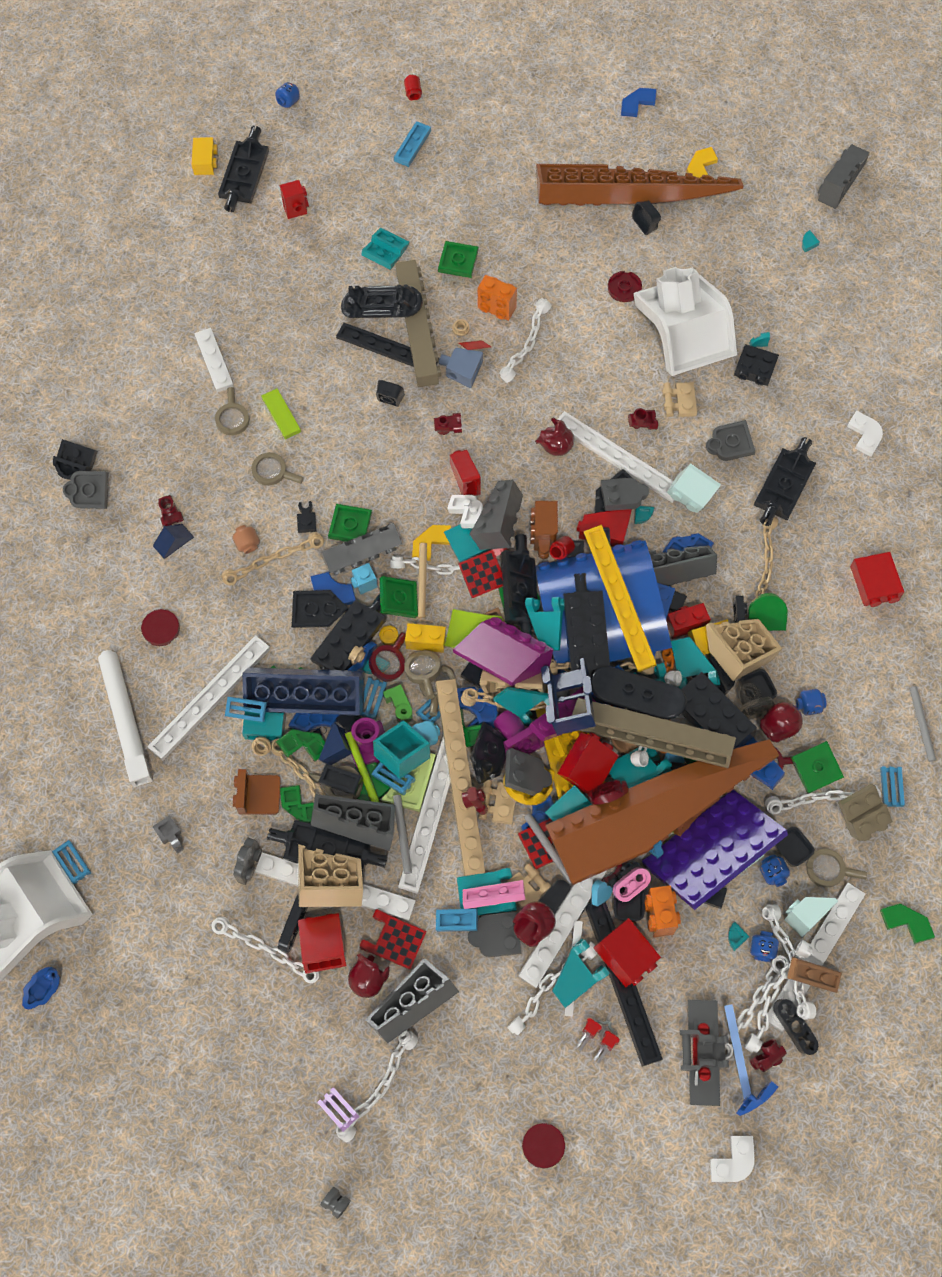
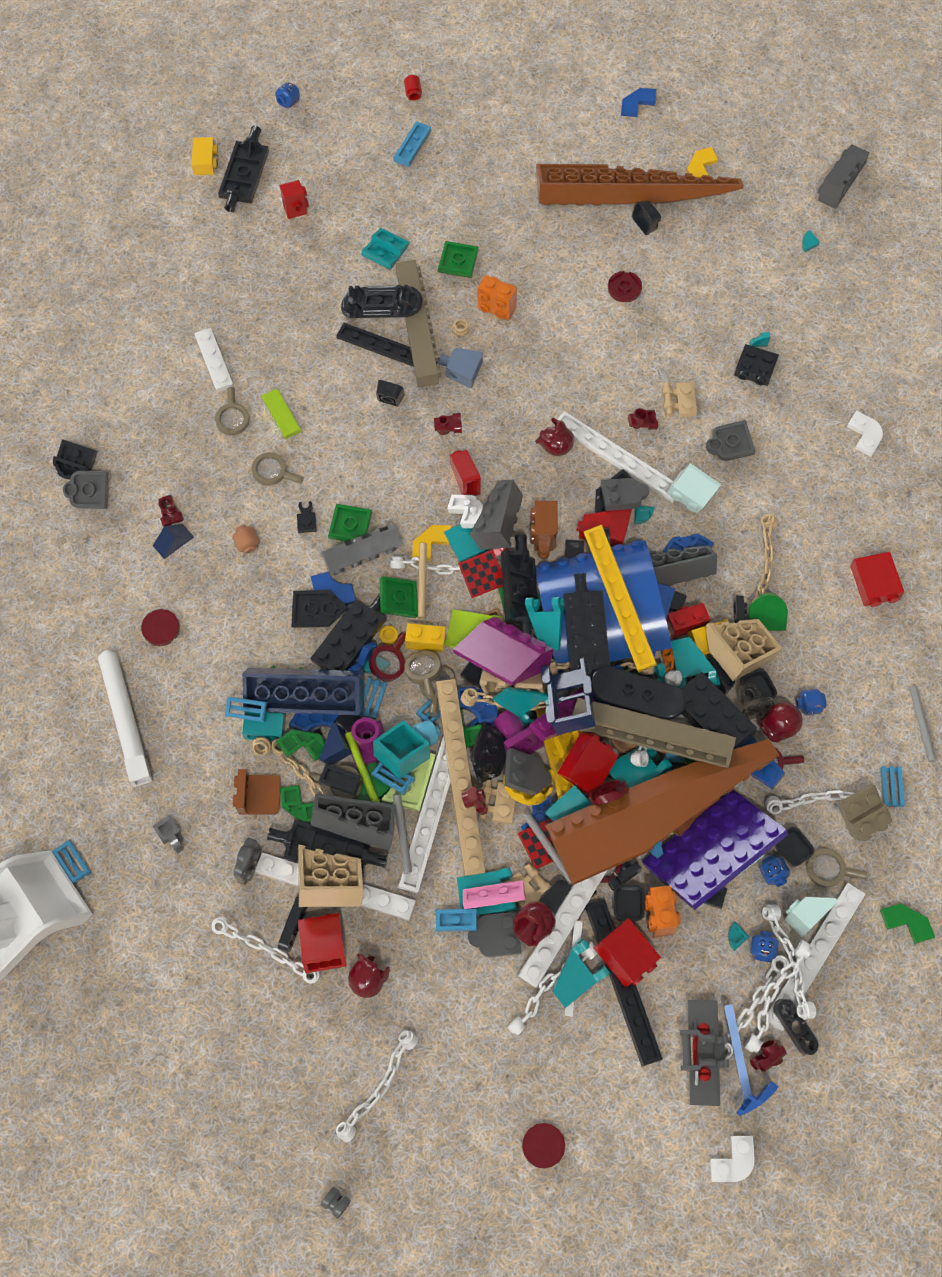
(40, 987): blue arm -> none
(208, 698): white plate -> none
(229, 572): tan piece -> none
(329, 1099): lavender tile -> none
(357, 655): tan plate -> none
(364, 579): medium azure brick -> none
(397, 942): red flag -> none
(400, 702): bright green leg -> none
(411, 1001): dark grey wedge -> none
(475, 345): red sticker -> none
(507, 372): white piece -> none
(562, 547): red brick -> none
(600, 892): medium azure tile -> none
(608, 1042): piece -> none
(631, 885): bright pink plate -> none
(691, 319): white piece -> none
(785, 483): black plate -> none
(814, 975): medium nougat tile -> none
(817, 767): green plate -> none

